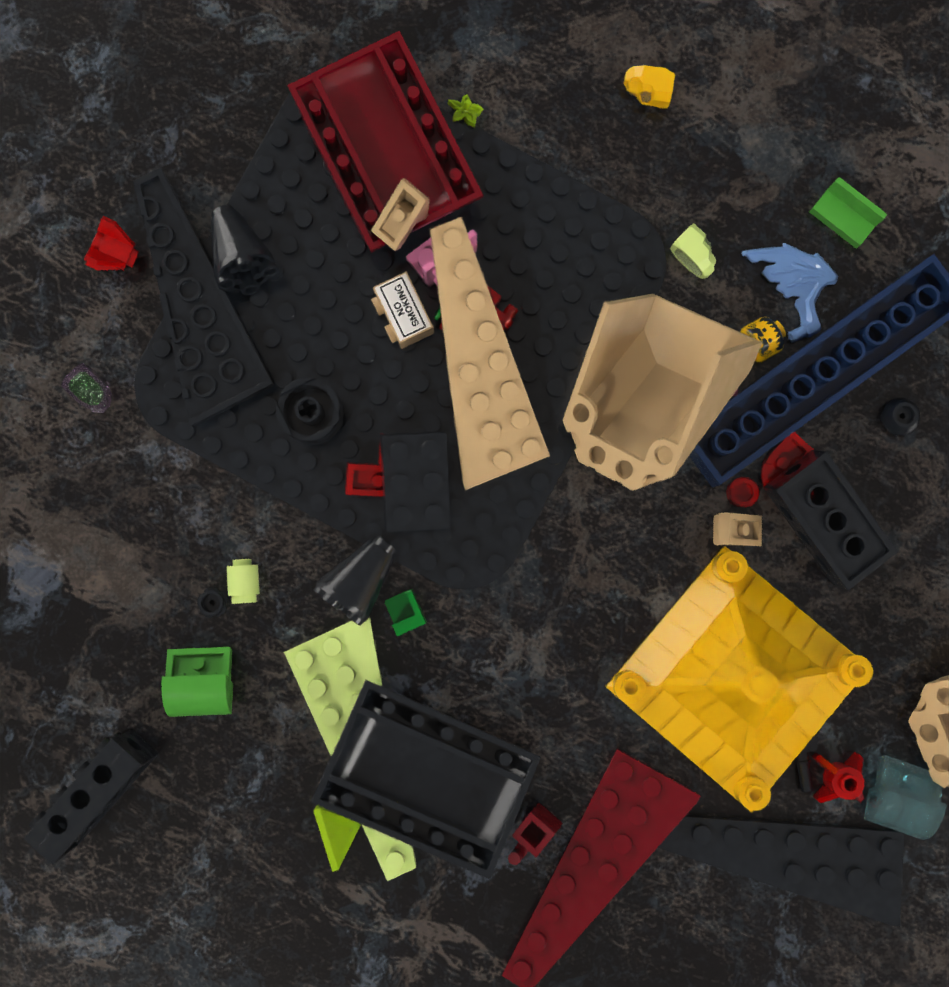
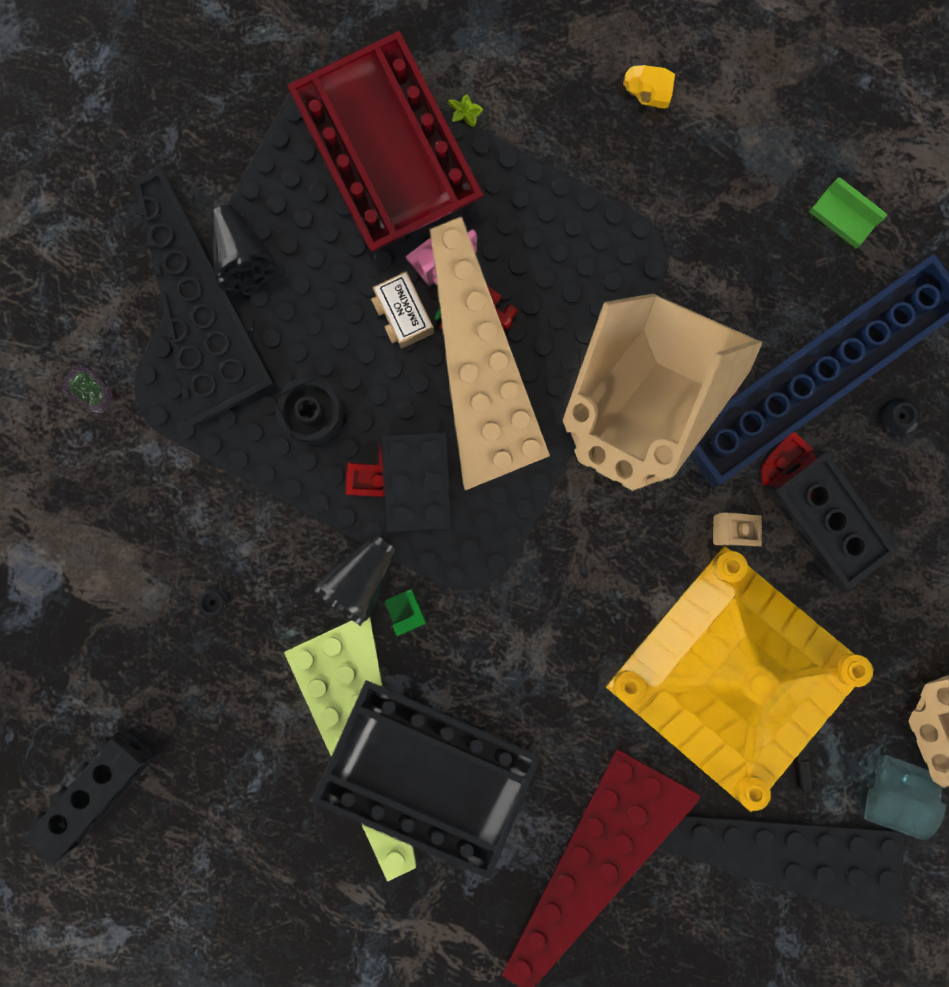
(111, 248): red brick -> none
(198, 682): bright green brick -> none
(243, 581): yellowish green brick -> none
(336, 834): lime slope -> none
(401, 214): tan slope -> none
(534, 833): dark red brick -> none
(694, 252): yellowish green rock -> none
(742, 492): red tile -> none
(769, 333): yellow head -> none
(800, 277): medium blue animal -> none
(841, 779): red brick -> none

